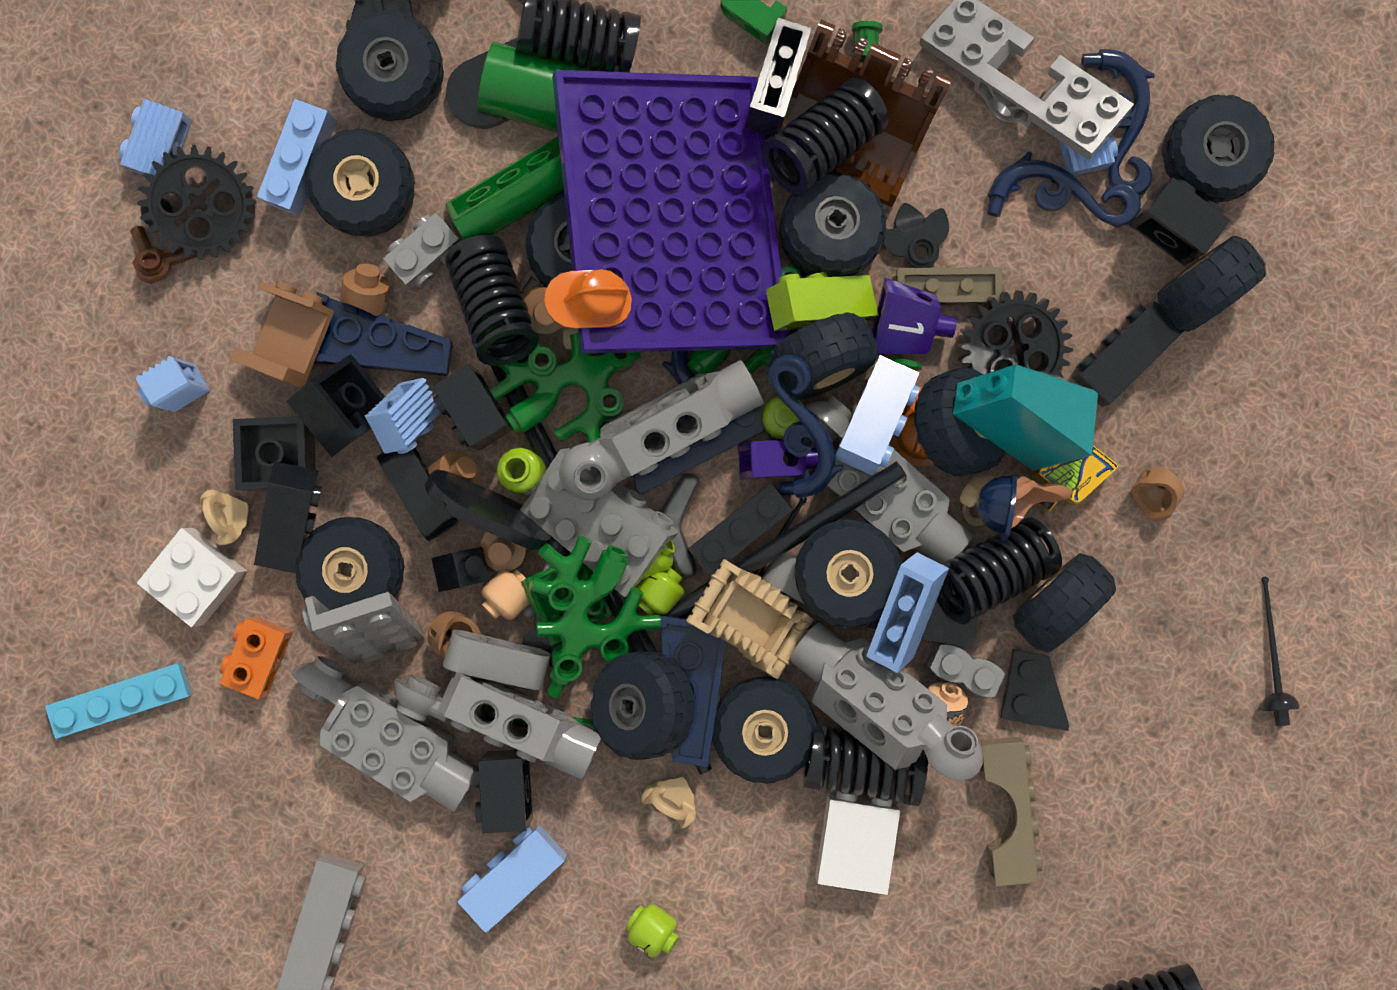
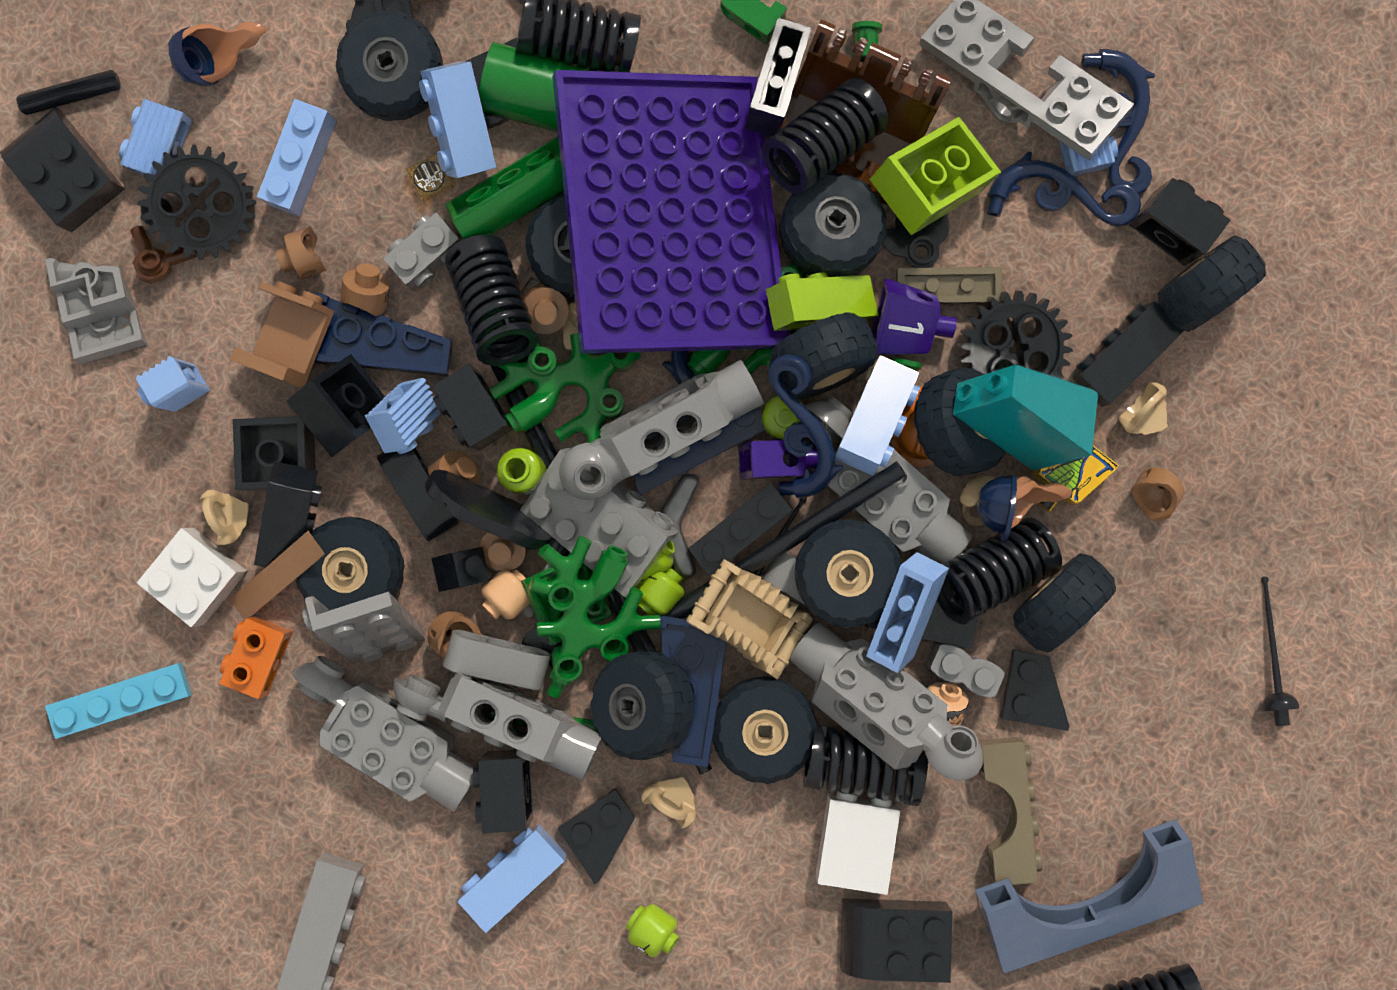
(61, 171): none -> black brick
(68, 92): none -> black axle
(93, 309): none -> light grey slope
(209, 53): none -> piece
(277, 575): none -> medium nougat sticker
(300, 254): none -> medium nougat piece
(360, 182): black wheel -> none
(429, 178): none -> clear yellow tile
(457, 119): none -> light blue brick
(588, 299): orange piece -> none
(598, 832): none -> black wing
(896, 940): none -> black brick
(934, 175): none -> lime brick
(1148, 411): none -> tan piece
(1155, 887): none -> sand blue arch
(1237, 144): black wheel -> none

